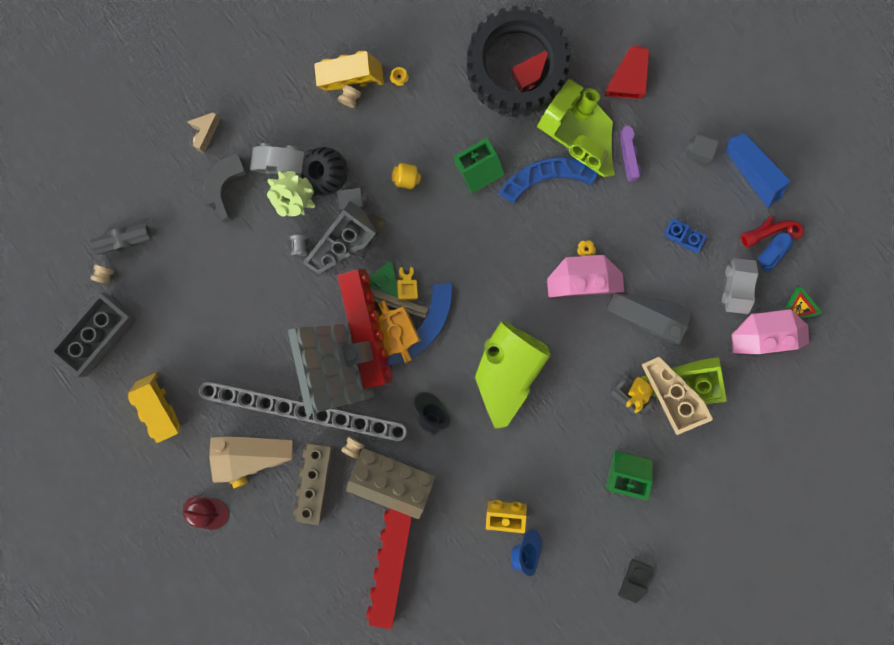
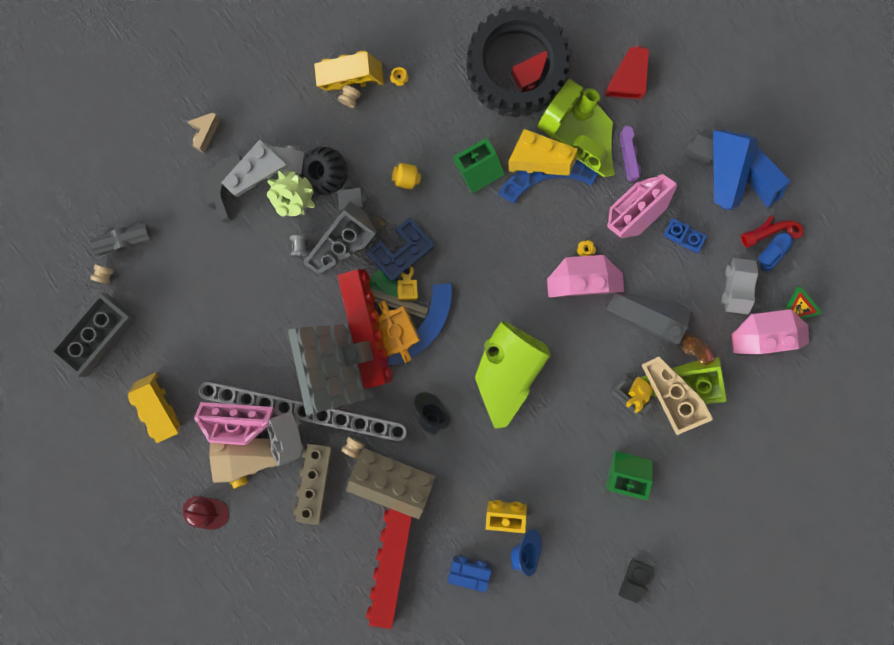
(232, 422): none -> bright pink wedge
(253, 168): none -> light grey wing
(285, 438): none -> light grey brick
(394, 265): none -> dark blue plate
(469, 573): none -> blue brick
(542, 154): none -> yellow wedge
(640, 206): none -> bright pink wedge
(698, 348): none -> clear orange dish
(732, 164): none -> blue slope

